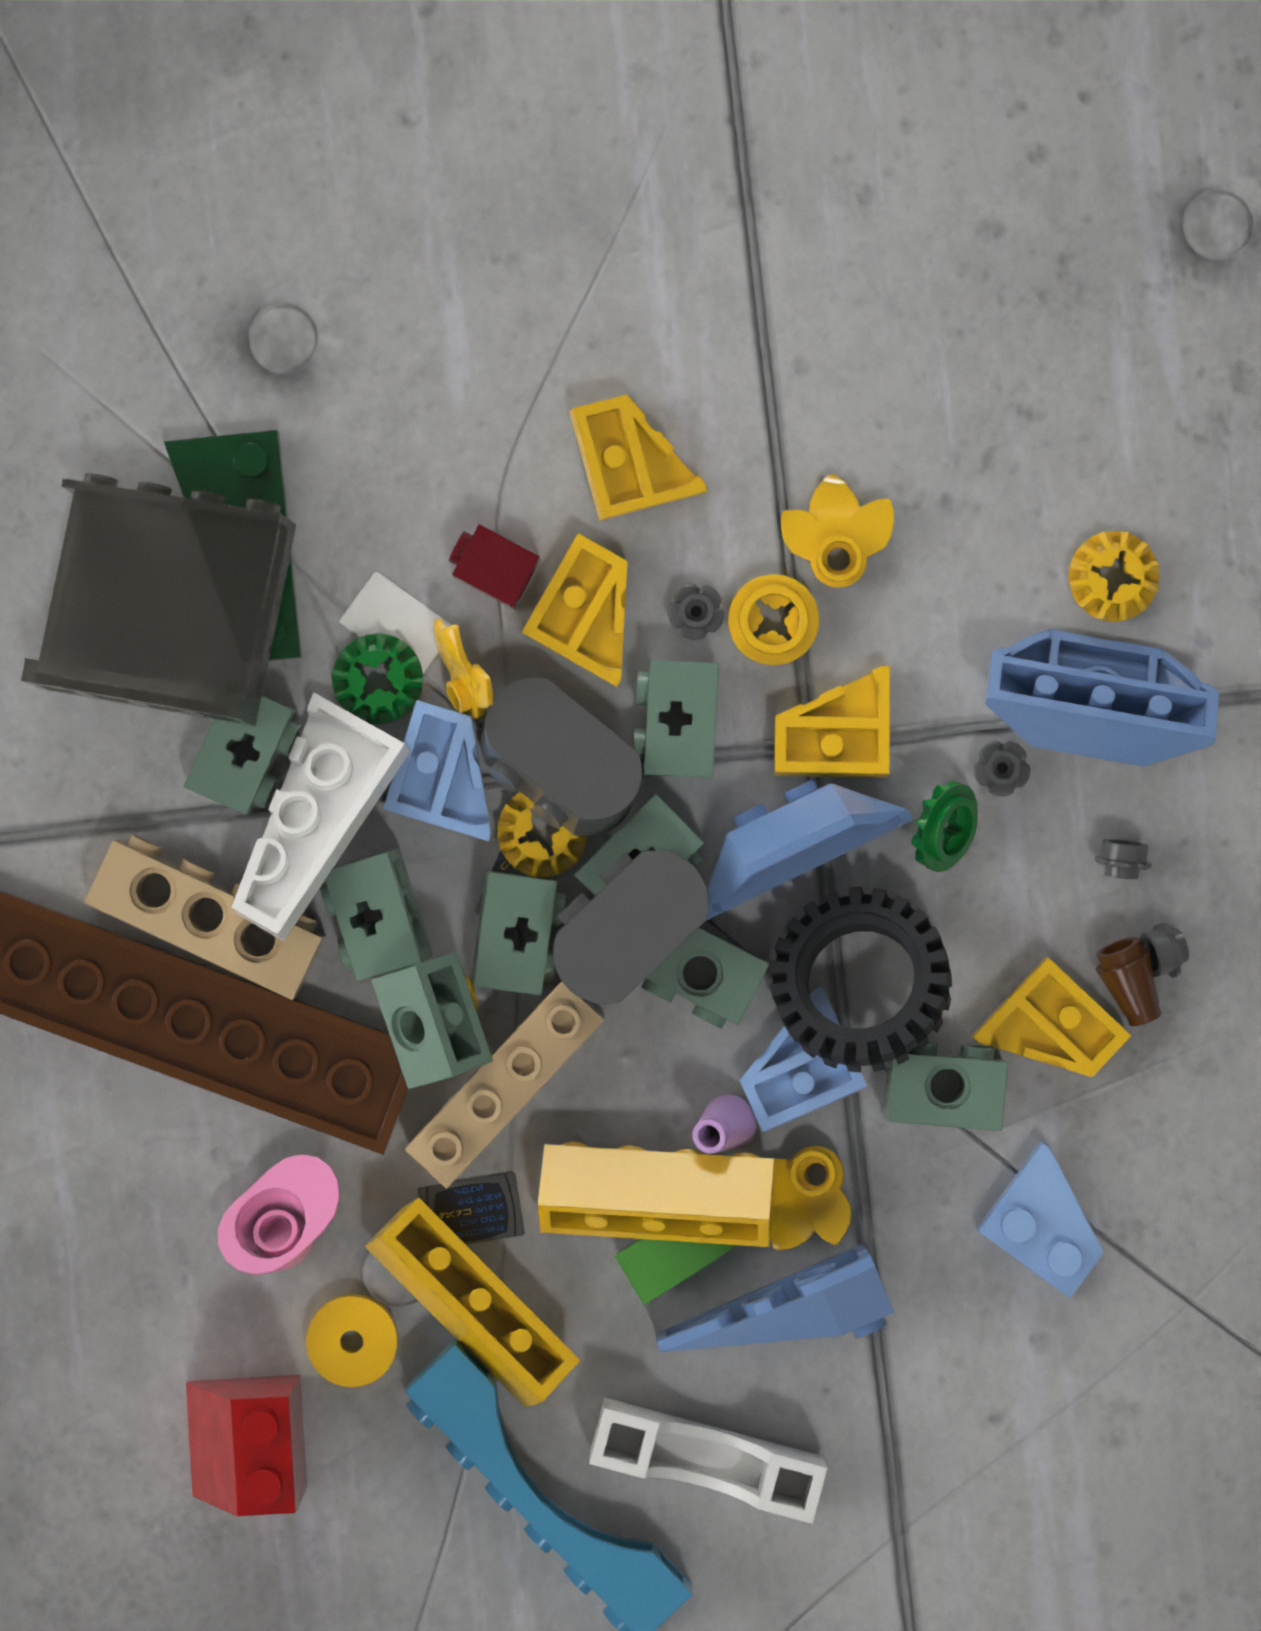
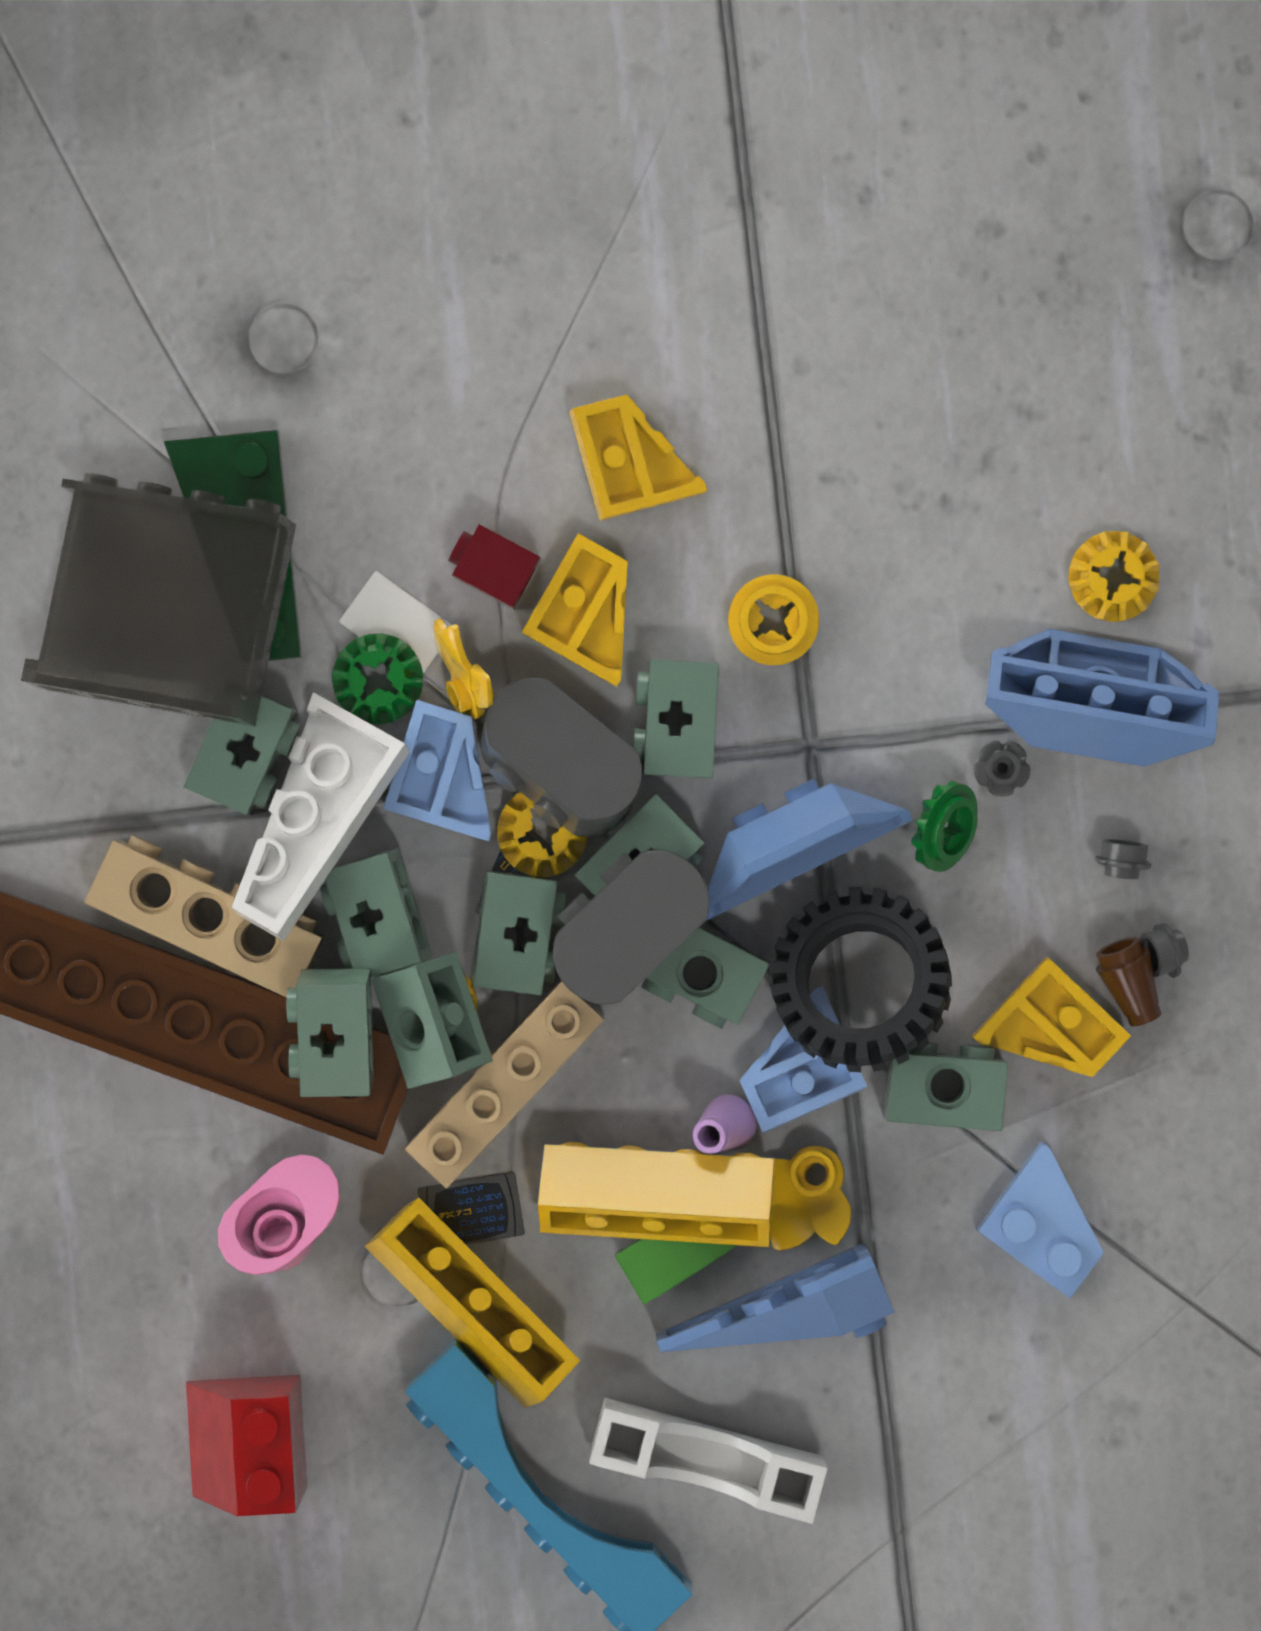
(344, 1001): none -> sand green brick
(357, 1314): yellow piece -> none
(680, 611): dark grey plate -> none
(838, 523): yellow plate -> none
(838, 732): yellow wing -> none

